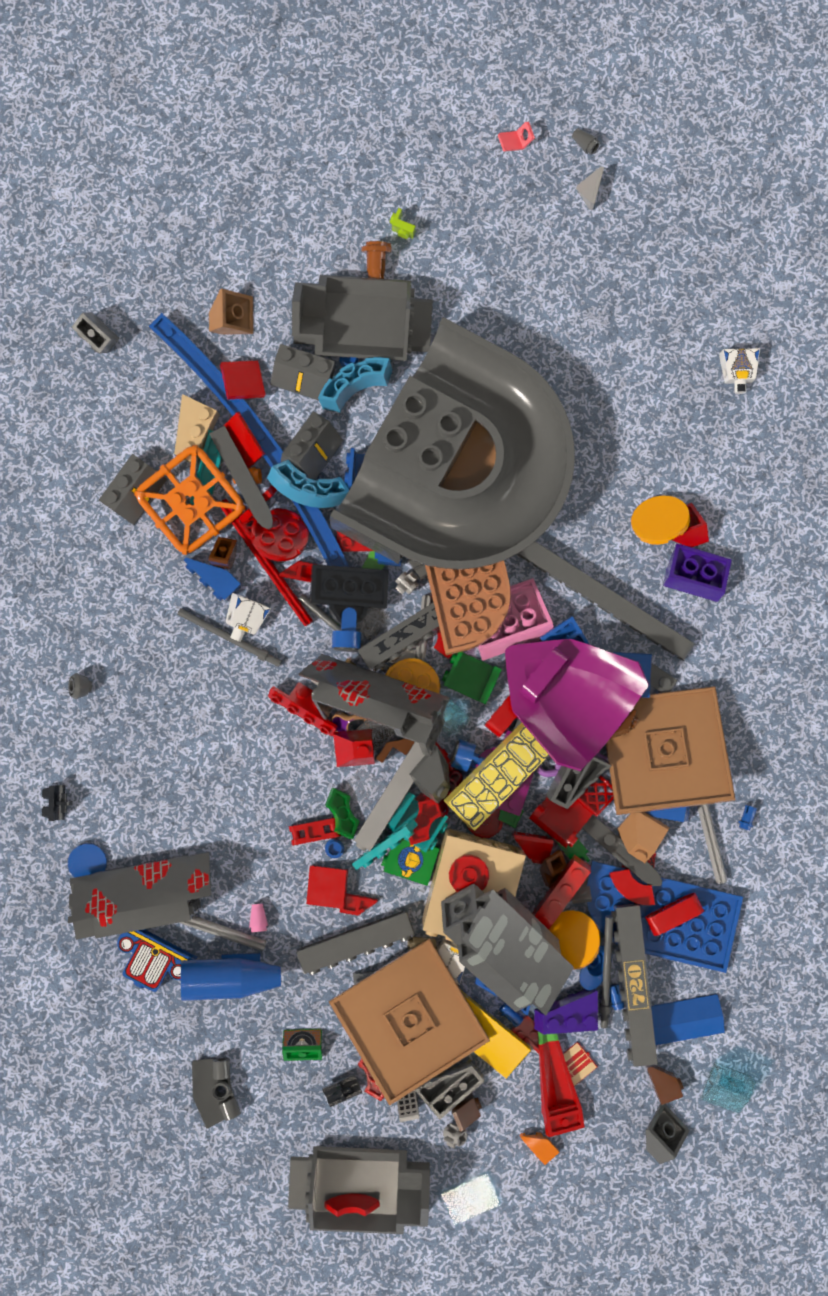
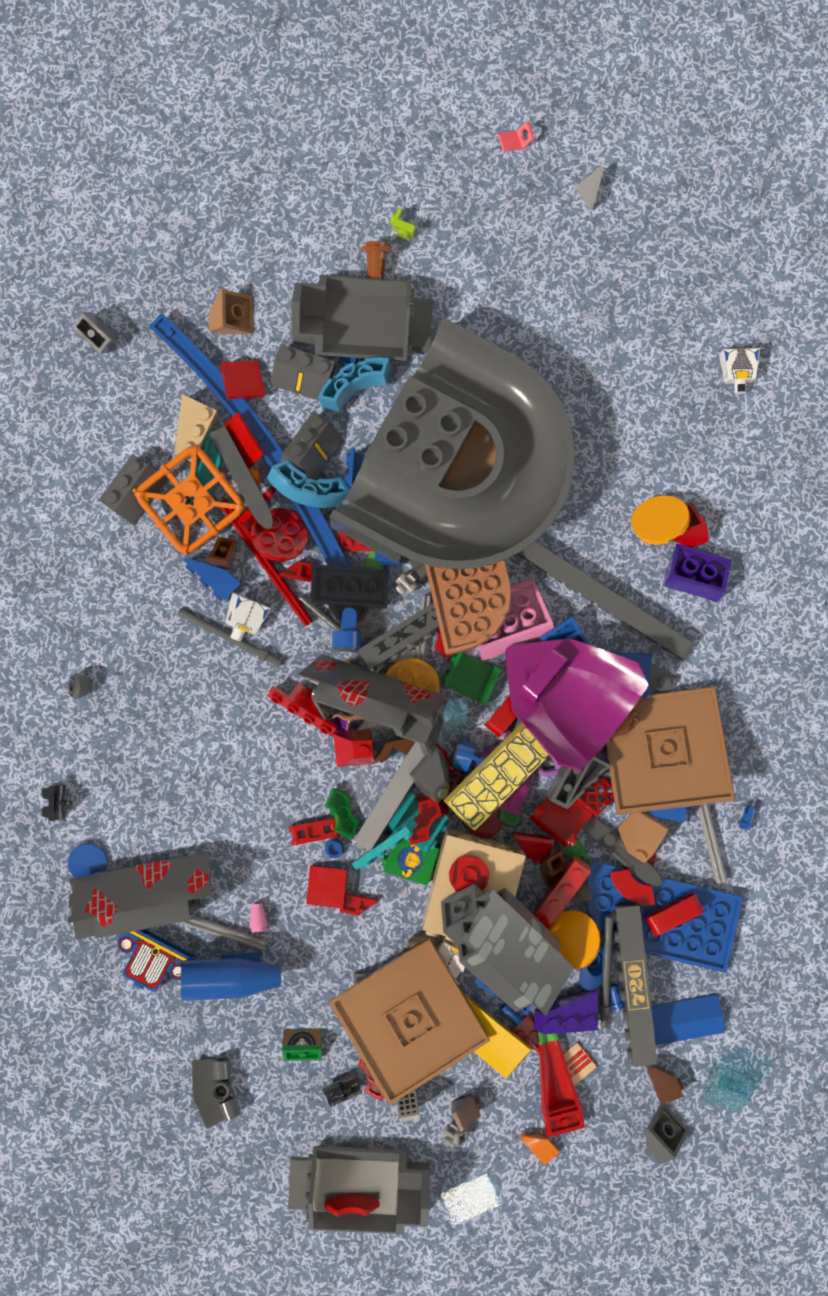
(355, 942): dark grey brick -> none
(450, 1087): dark grey wedge -> none
(587, 141): dark grey cone -> none

